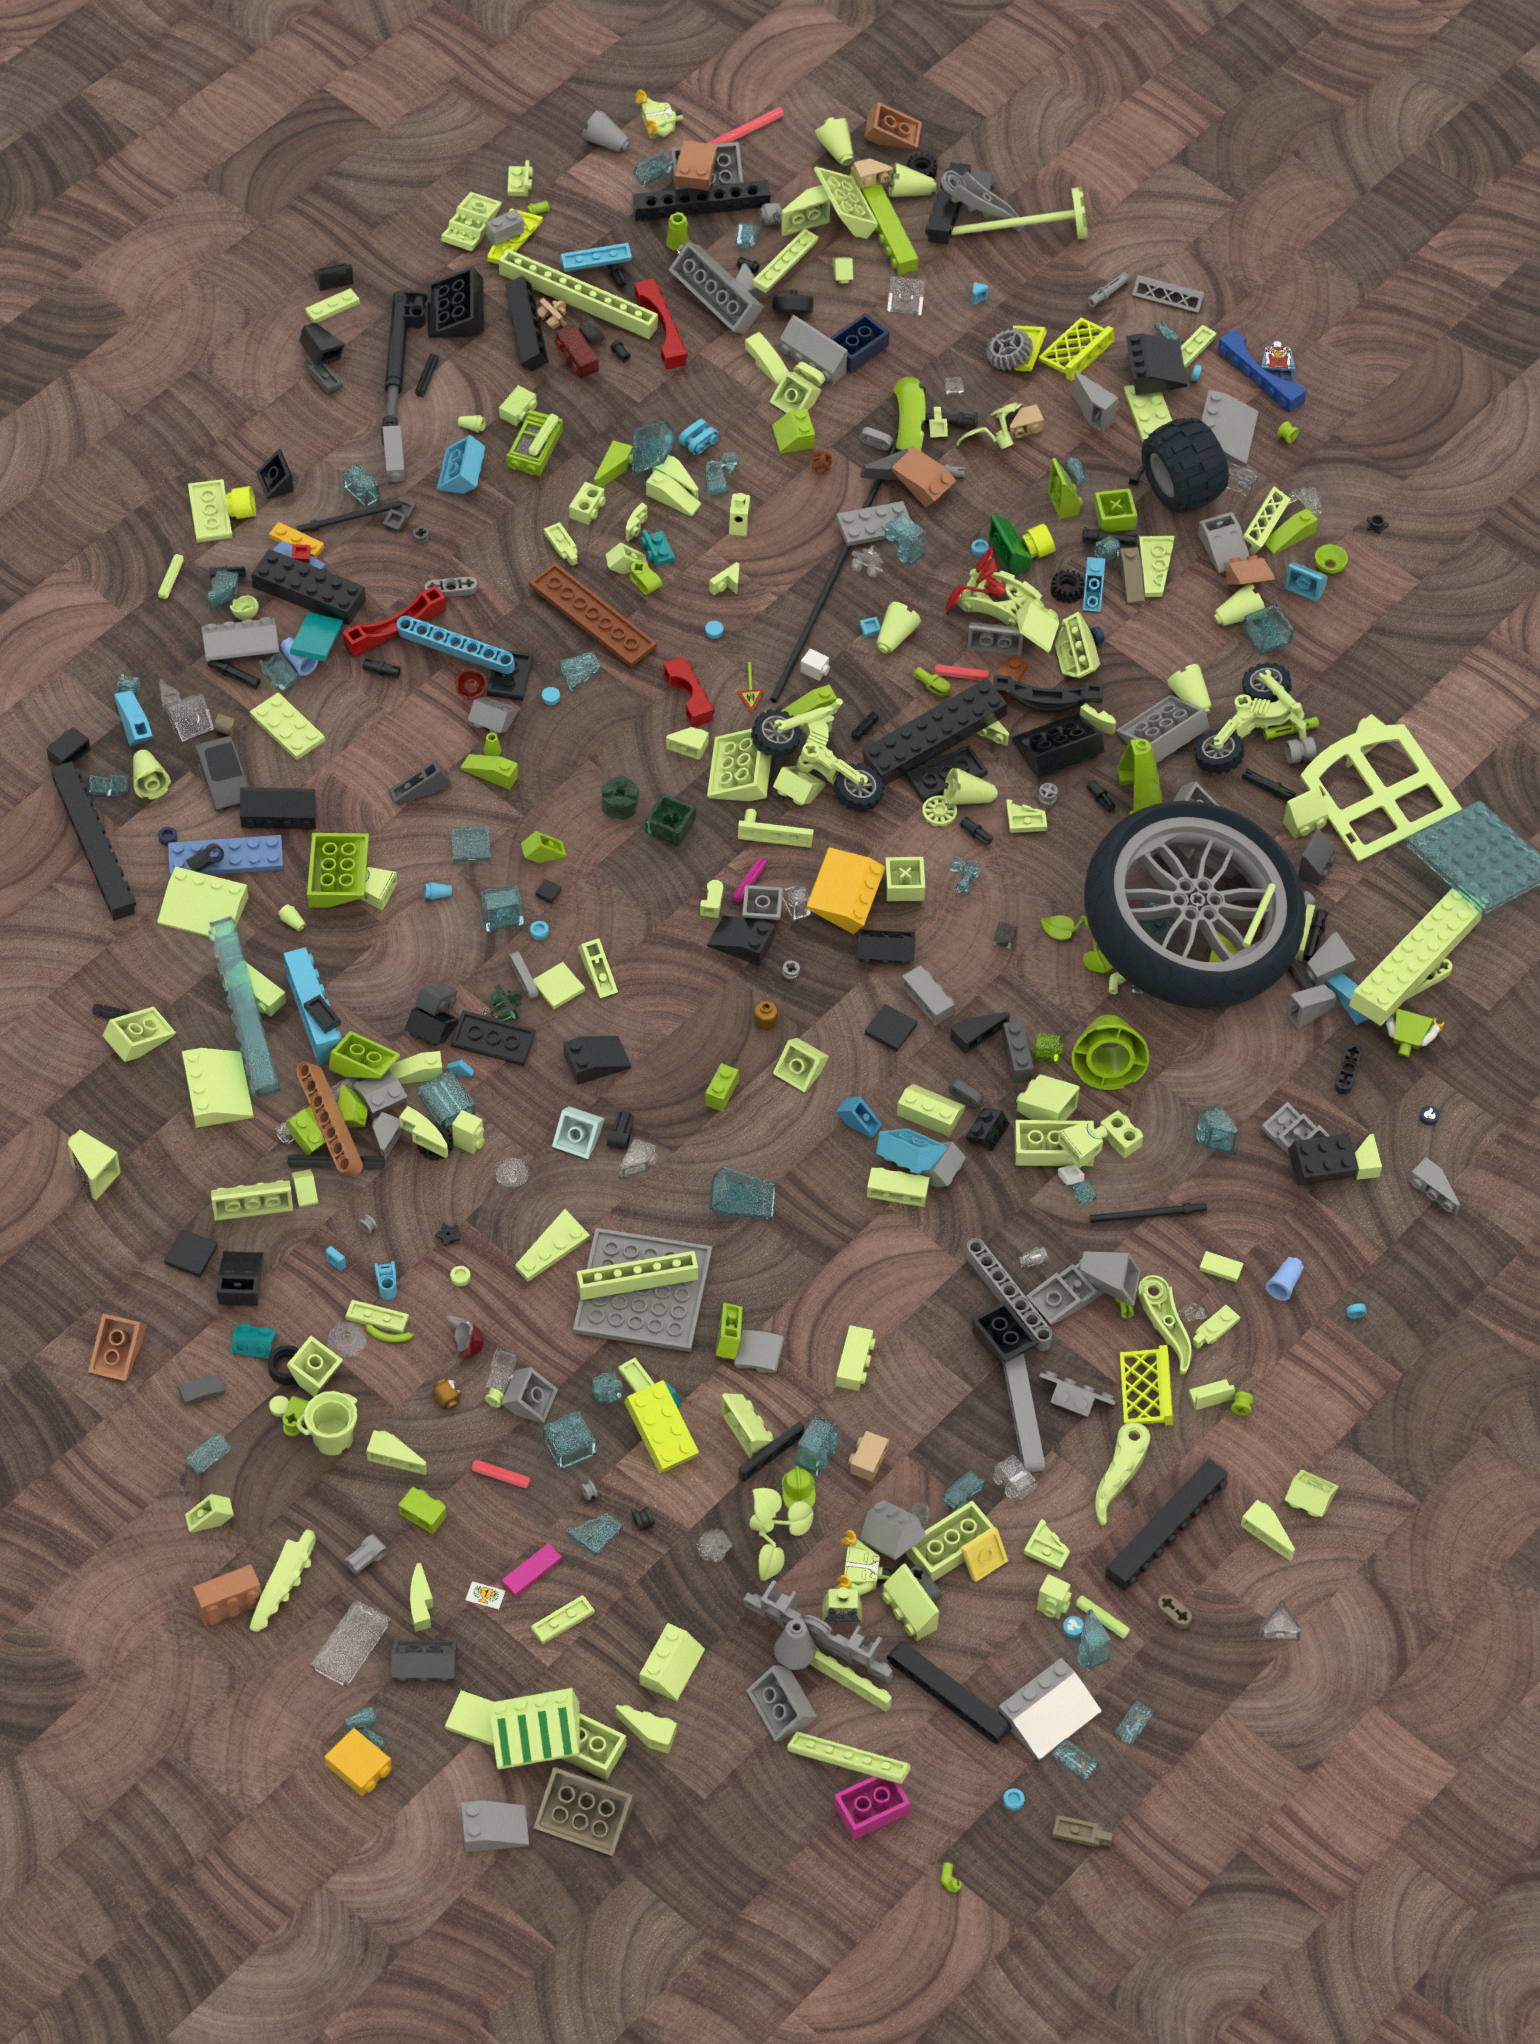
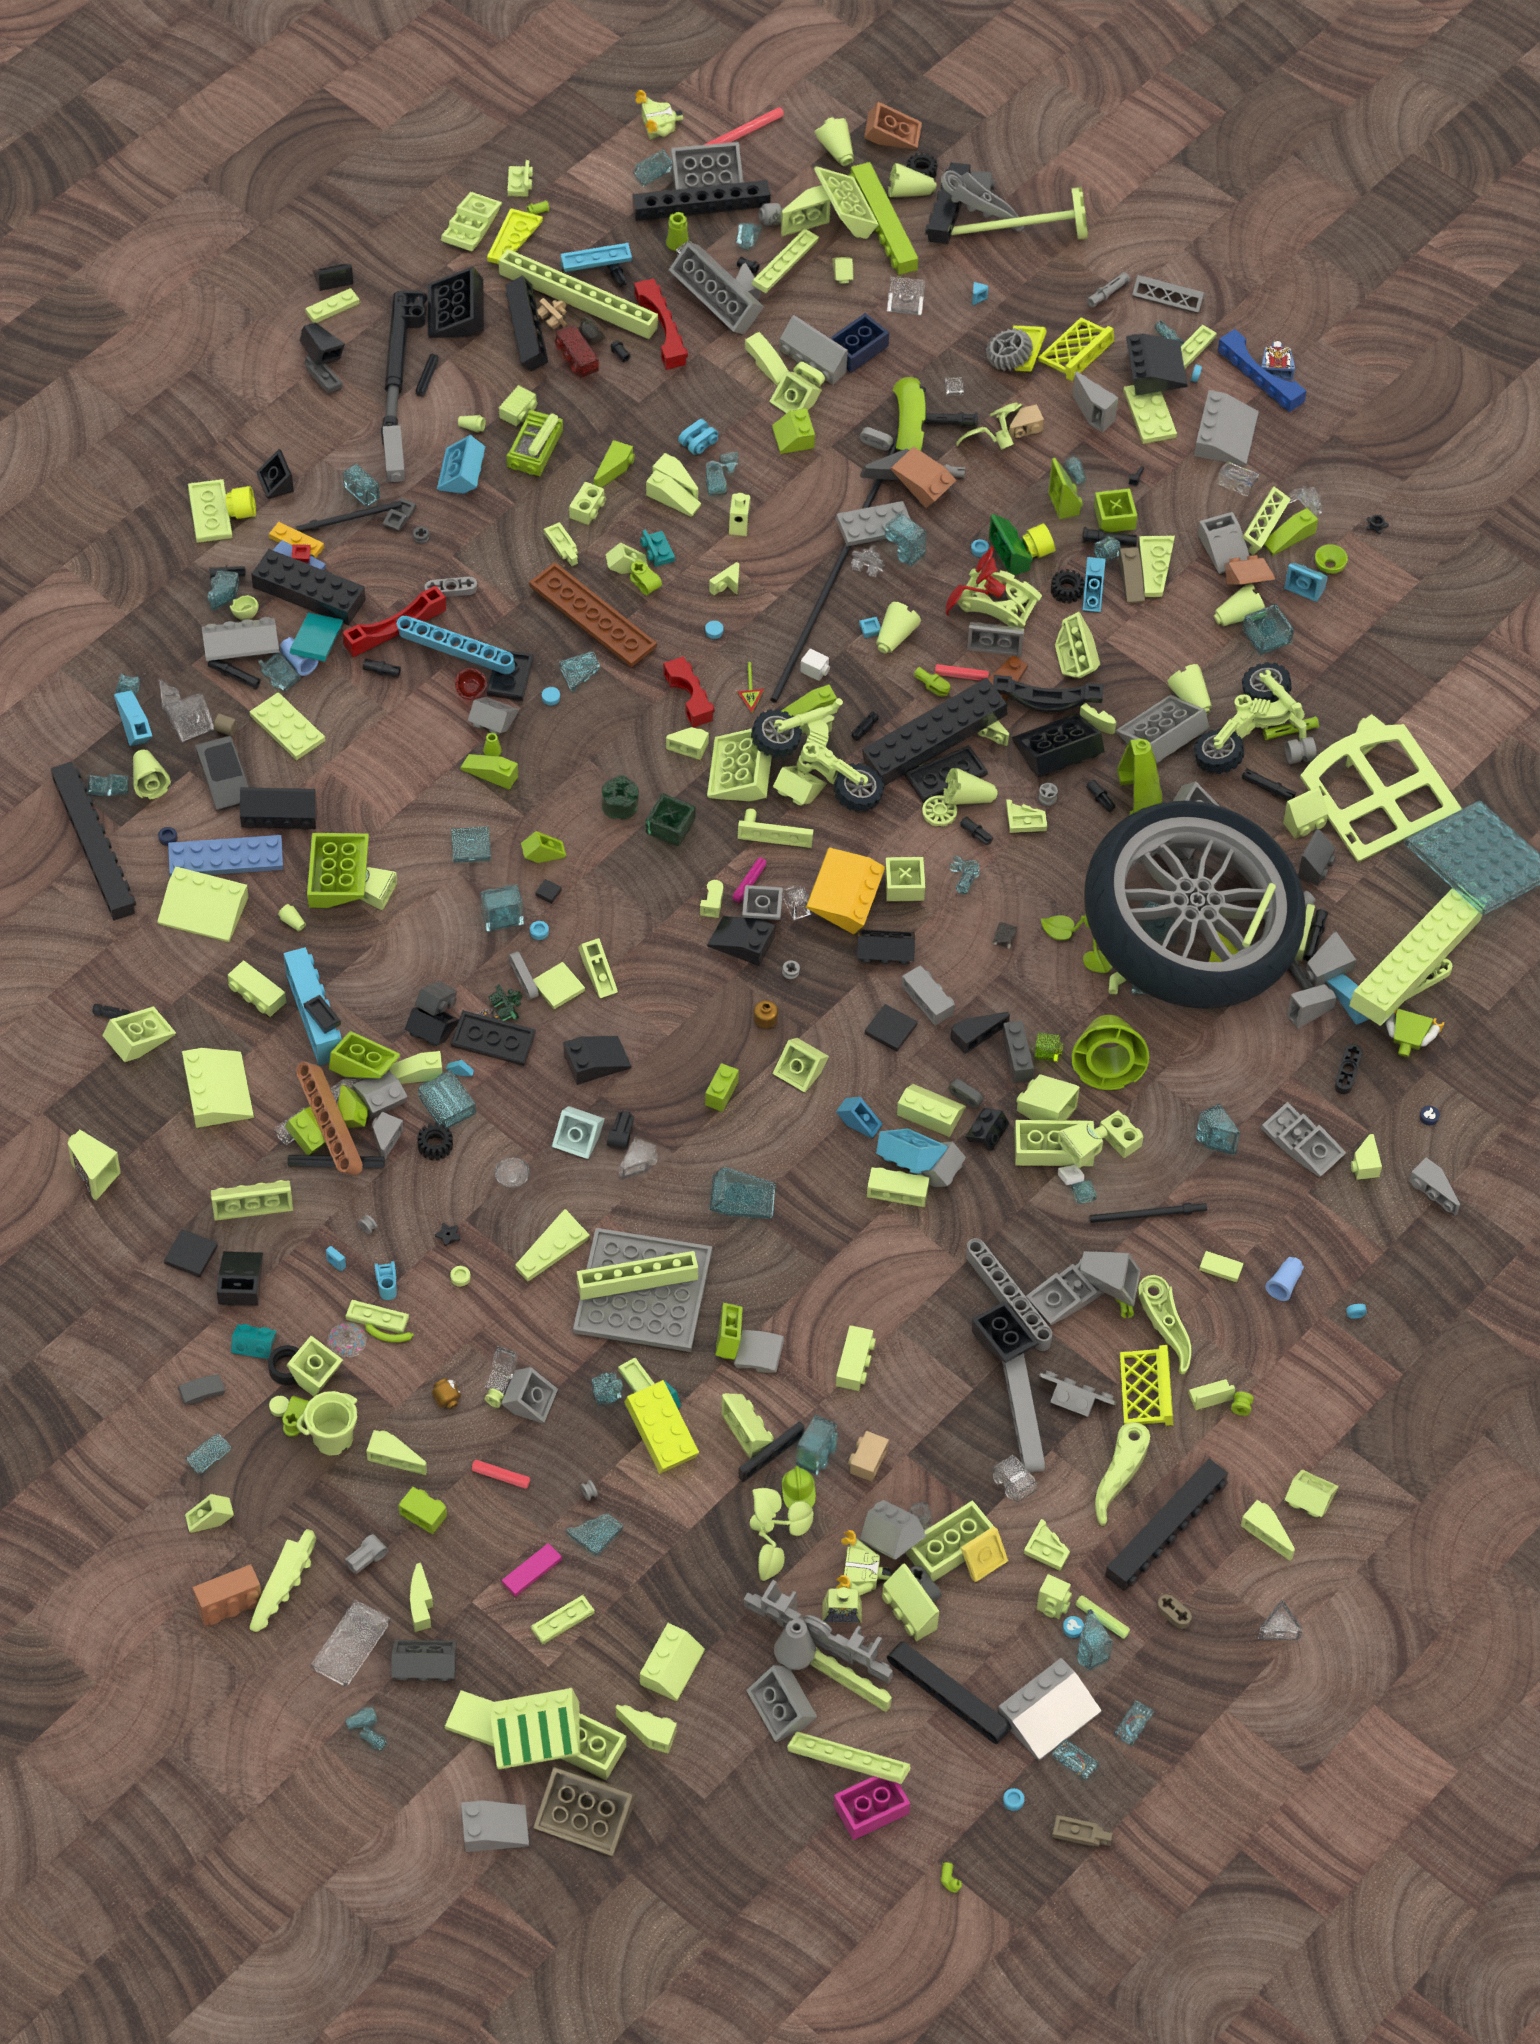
(68, 747): black brick -> none
(116, 1347): nougat slope -> none
(170, 576): yellowish green axle -> none
(203, 859): black piece -> none
(244, 1007): clear light blue brick -> none
(305, 1188): yellowish green slope -> none
(358, 1762): yellow brick -> none
(422, 783): dark grey slope -> none
(423, 1131): yellowish green slope -> none
(436, 890): medium azure cone -> none
(467, 1337): hair -> none
(468, 1132): yellowish green brick -> none
(485, 1595): white sticker -> none
(504, 227): light grey brick -> none
(569, 1439): clear light blue brick -> none
(605, 132): light grey cone -> none
(633, 525): yellowish green slope -> none
(643, 1518): pearl dark grey wheel -> none
(651, 445): clear light blue slope -> none
(695, 165): nougat slope -> none
(713, 1545): clear brick -> none
(792, 303): black wheel -> none
(821, 461): dark orange gear -> none
(871, 172): tan slope -> none
(938, 426): yellowish green plate -> none
(962, 1489): clear light blue slope -> none
(1034, 1257): clear cone -> none
(1037, 623): yellowish green slope -> none
(1097, 635): dark blue tile -> none
(1185, 464): black wheel -> none
(1192, 1312): clear slope -> none
(1215, 1326): yellowish green hinge -> none
(1288, 432): lime wheel -> none
(1323, 1159): black brick -> none

